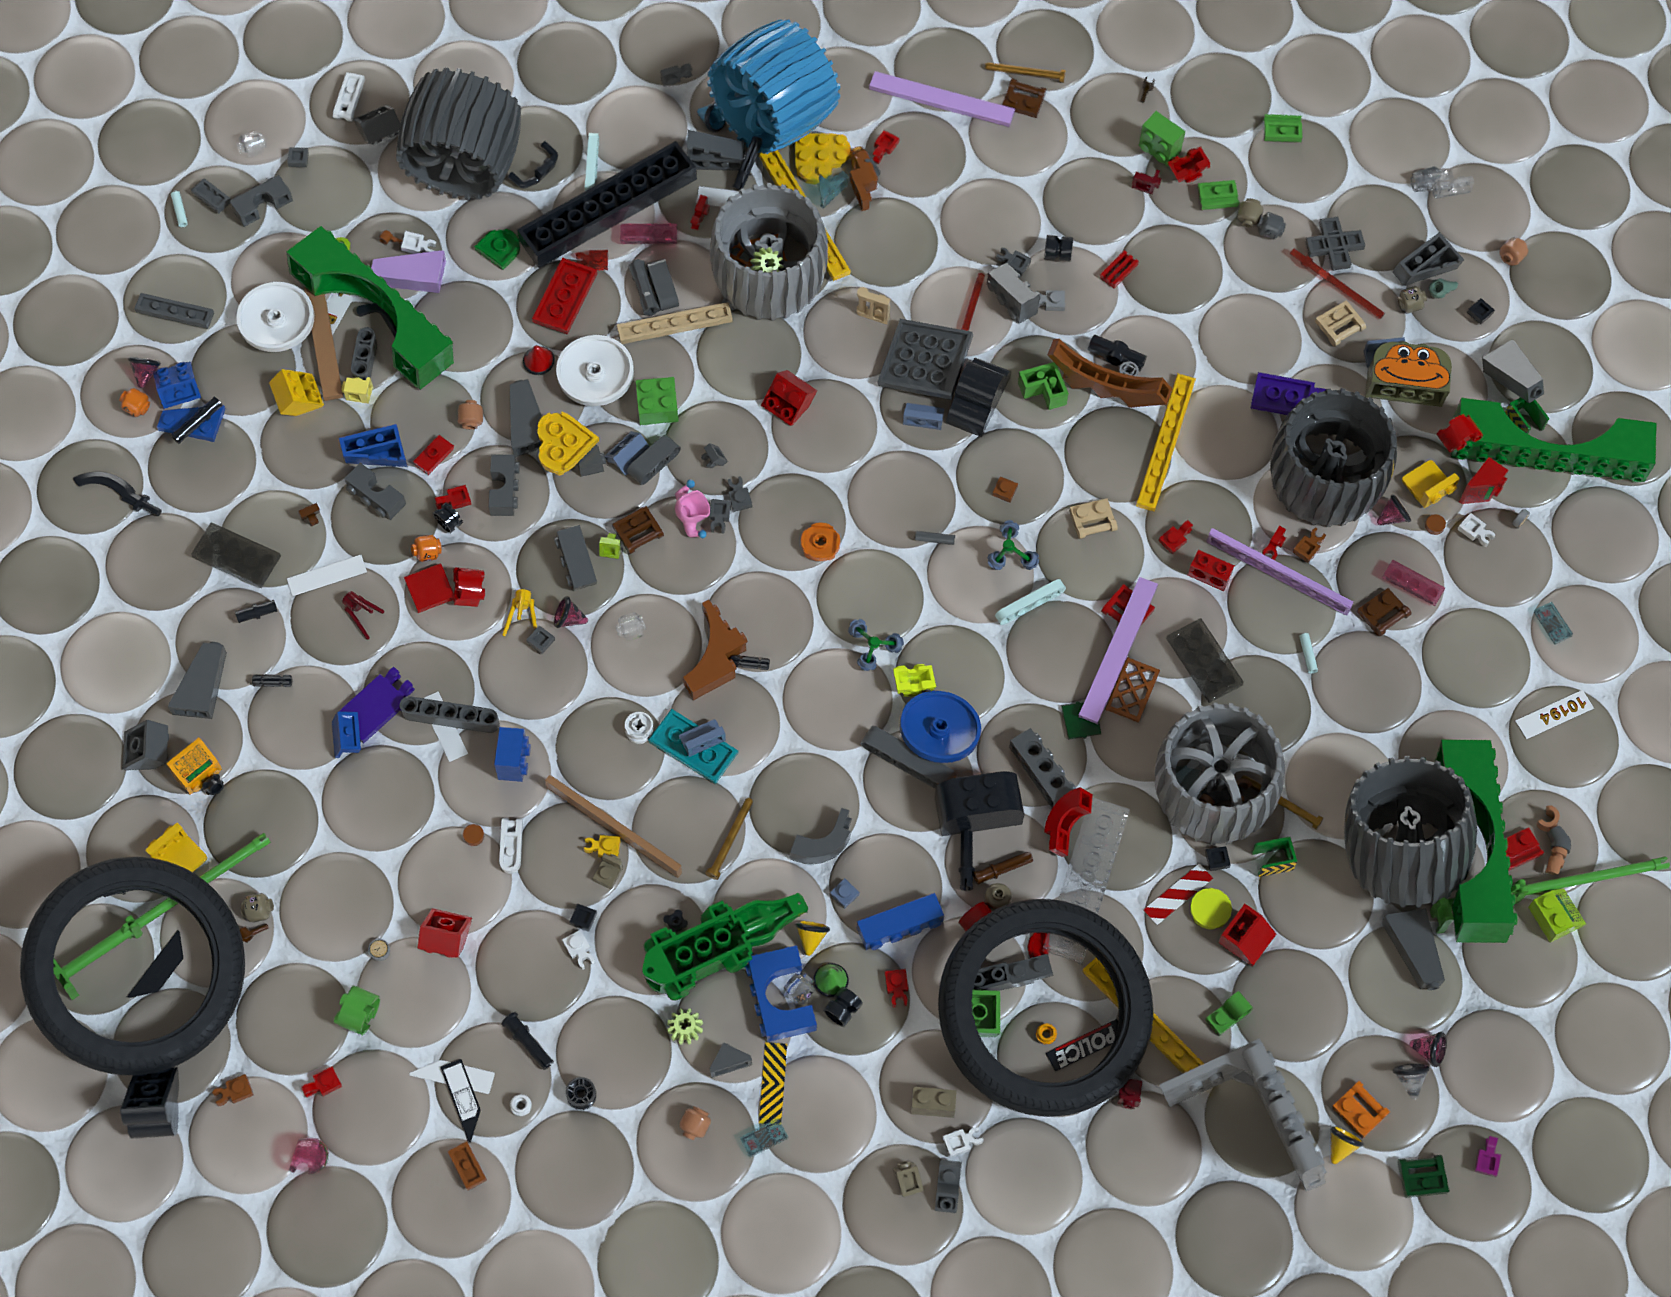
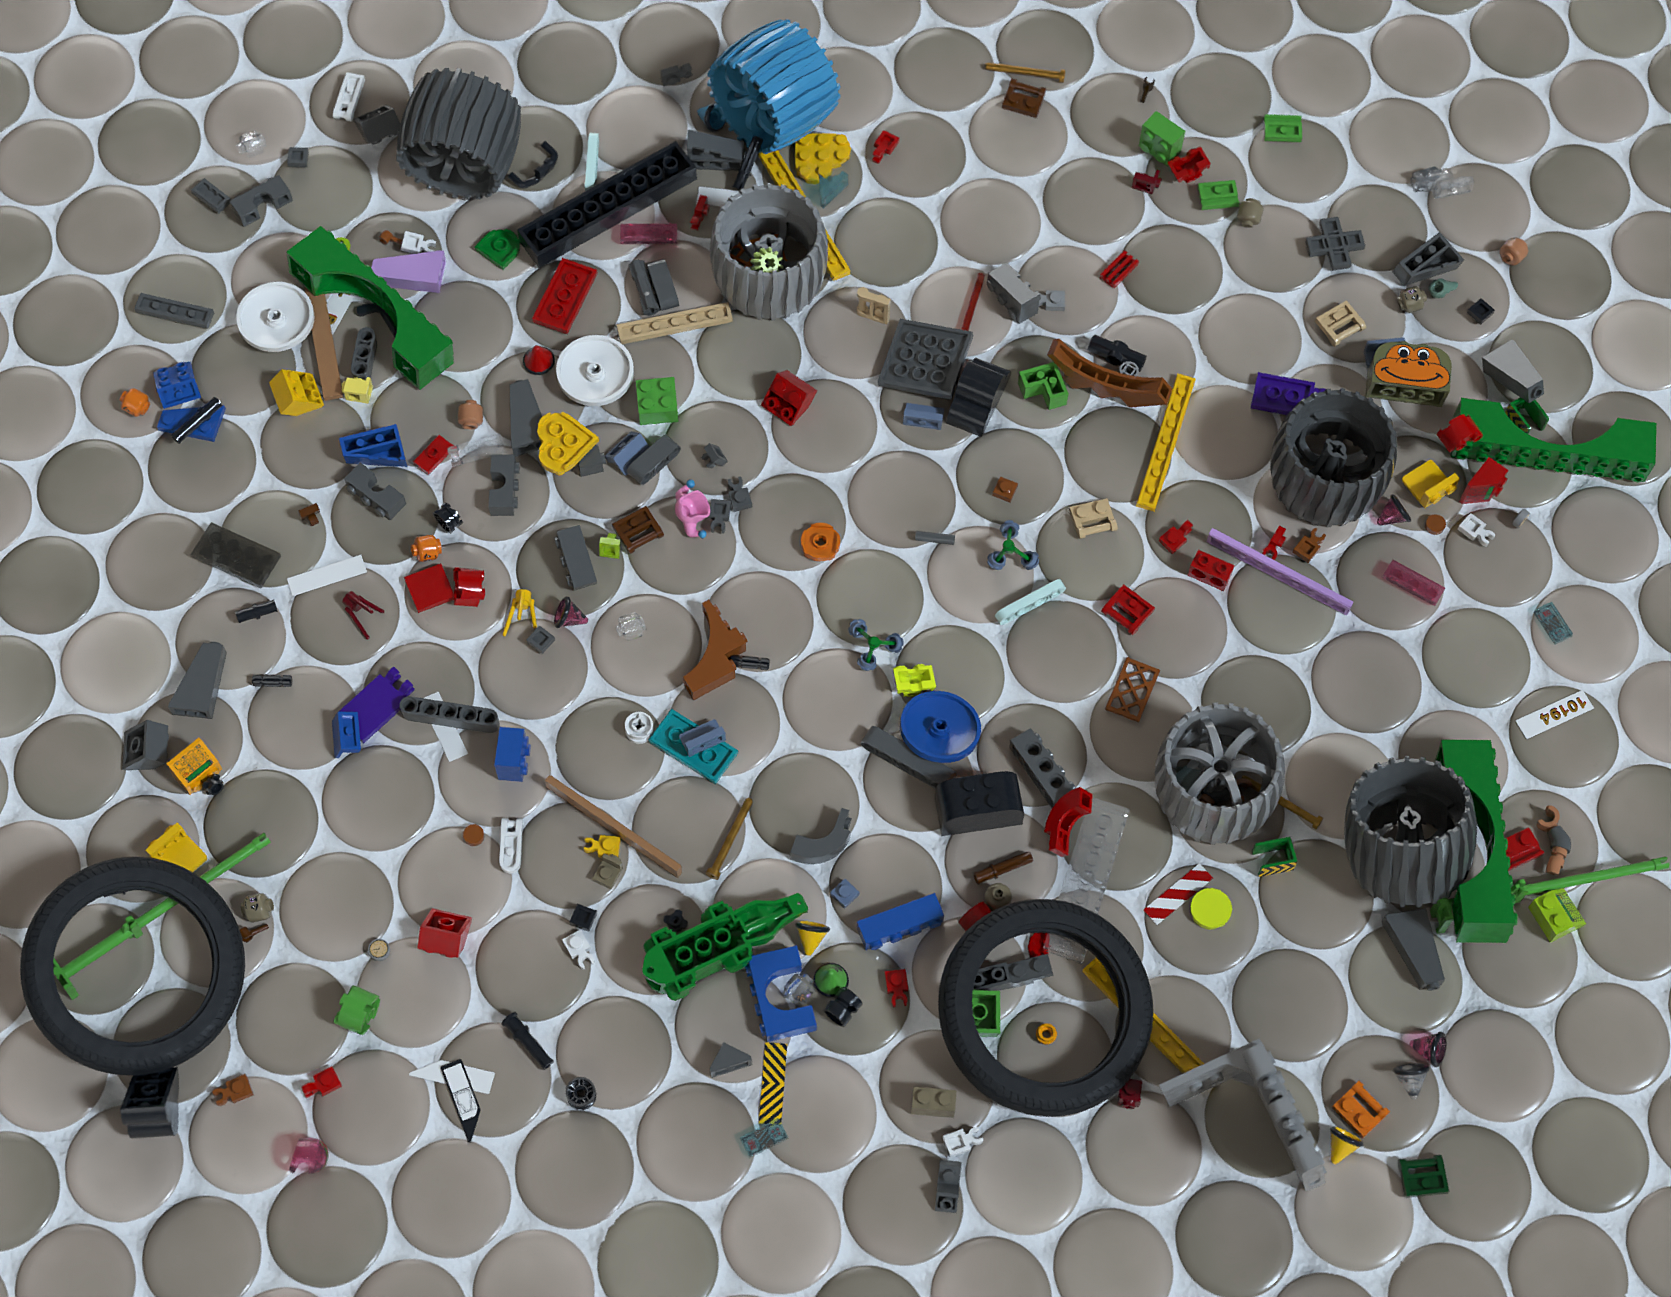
(121, 487): black sword -> none
(143, 369): clear pink hat -> none
(160, 969): black sticker -> none
(179, 209): light aqua piece -> none
(456, 497): red plate -> none
(467, 1165): dark orange plate -> none
(476, 450): none -> clear plate
(520, 1099): white plate -> none
(596, 259): clear red plate -> none
(679, 1021): yellowish green gear -> none
(695, 1123): nougat head -> none
(863, 176): dark orange plate -> none
(908, 1178): dark tan bracket -> none
(942, 99): lavender tile -> none
(966, 866): black axle -> none
(1017, 260): dark grey plate -> none
(1058, 248): black wheel -> none
(1076, 726): dark green piece -> none
(1083, 1046): sticker -> none
(1118, 650): lavender tile -> none
(1205, 660): clear smoke plate -> none
(1217, 858): black plate -> none
(1230, 1013): bright green plate -> none
(1247, 935): red slope -> none
(1271, 225): dark grey head -> none
(1307, 262): clear red bar -> none
(1308, 653): light aqua piece -> none
(1381, 606): reddish brown plate -> none
(1487, 1160): magenta plate -> none

